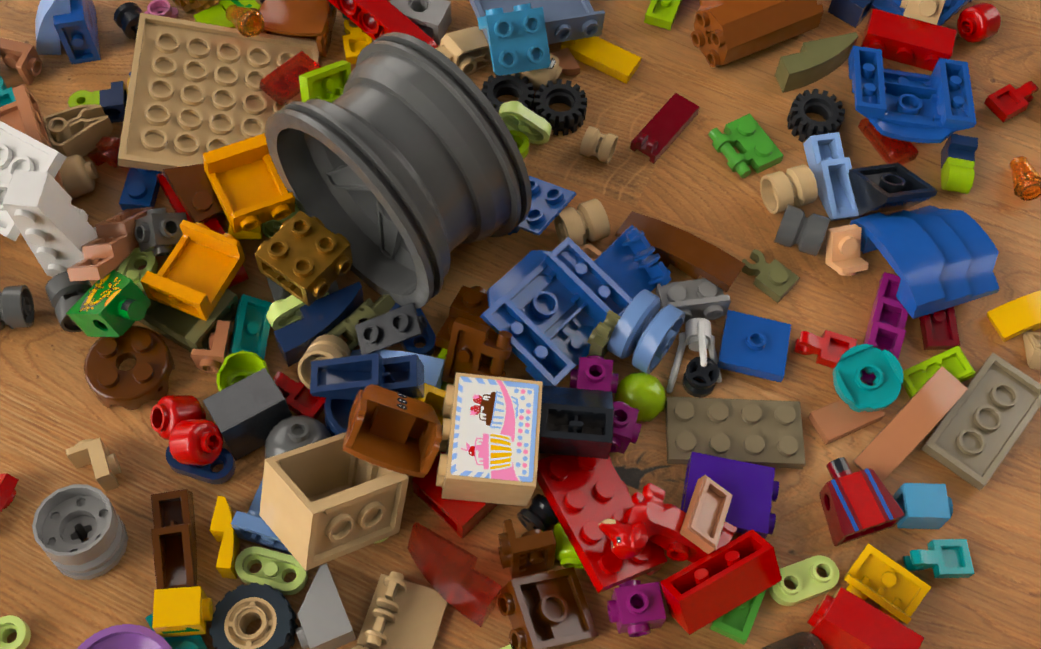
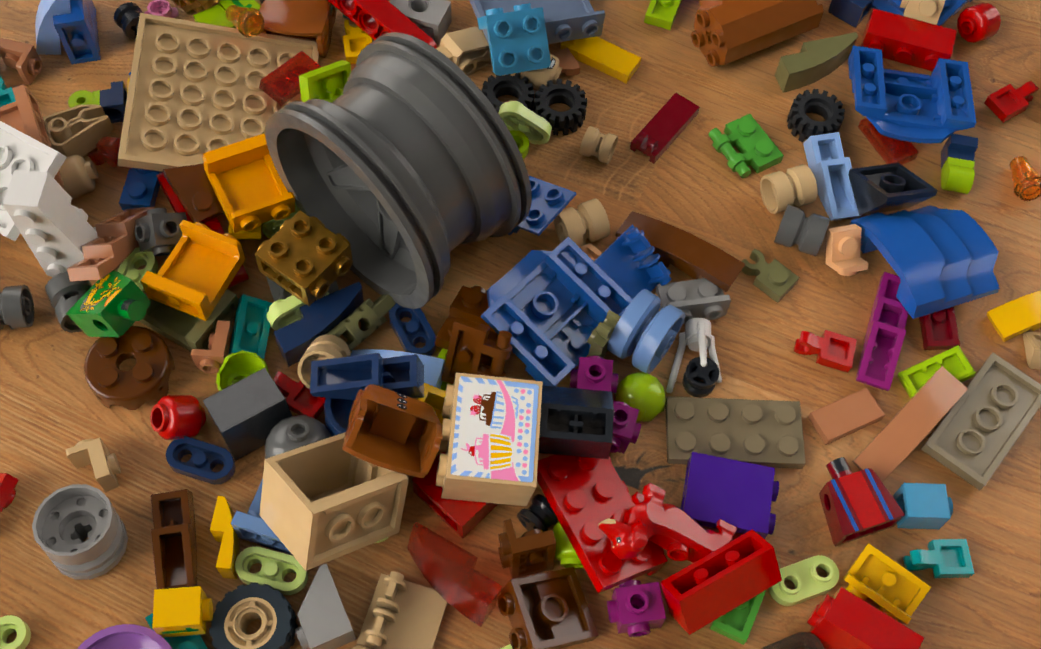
(196, 442): red head -> none
(389, 329): black hinge -> none
(706, 514): nougat tile -> none
(754, 346): blue plate -> none
(860, 395): teal plate -> none

